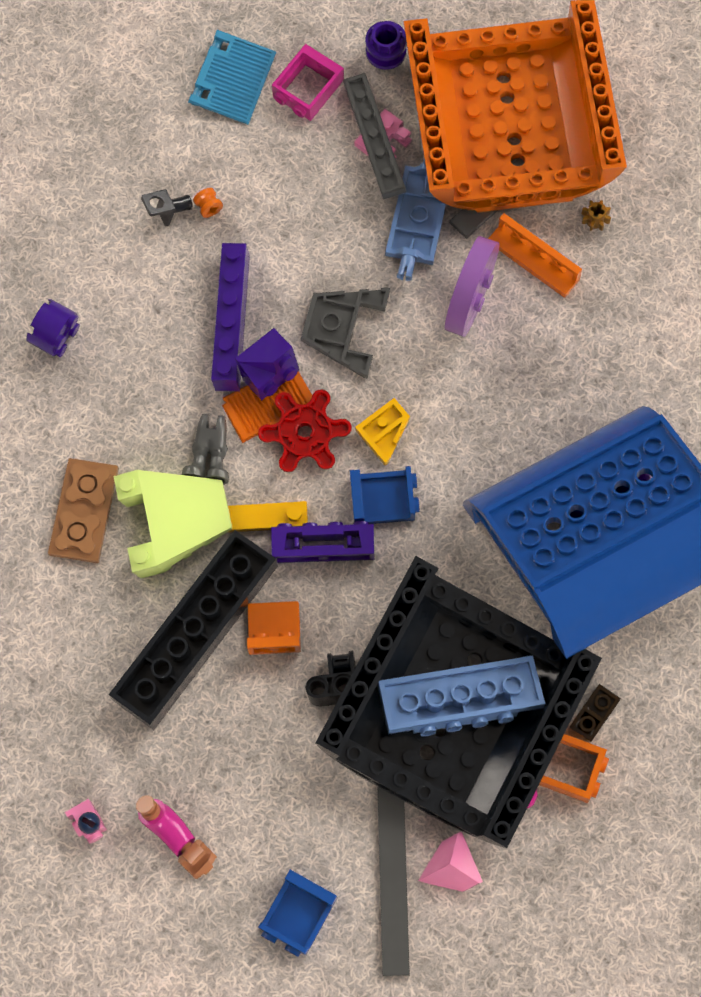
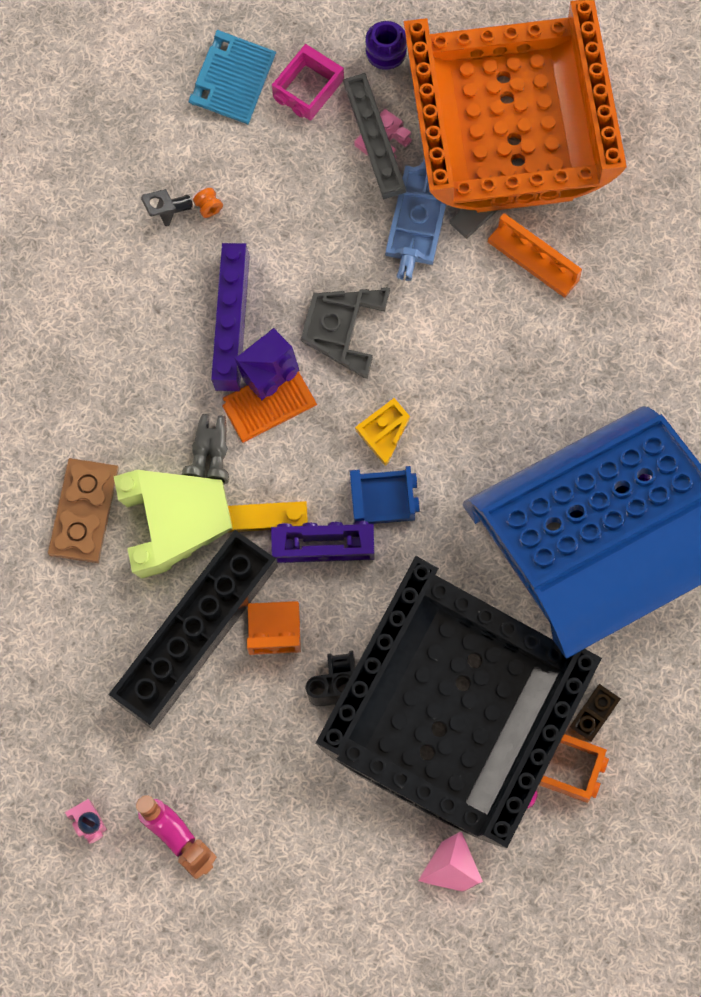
(53, 327): dark purple brick -> none
(297, 914): blue panel -> none
(310, 415): red plate -> none
(393, 885): dark grey tile -> none
(461, 696): medium blue plate -> none
(471, 286): medium lavender brick -> none
(589, 215): pearl gold gear -> none

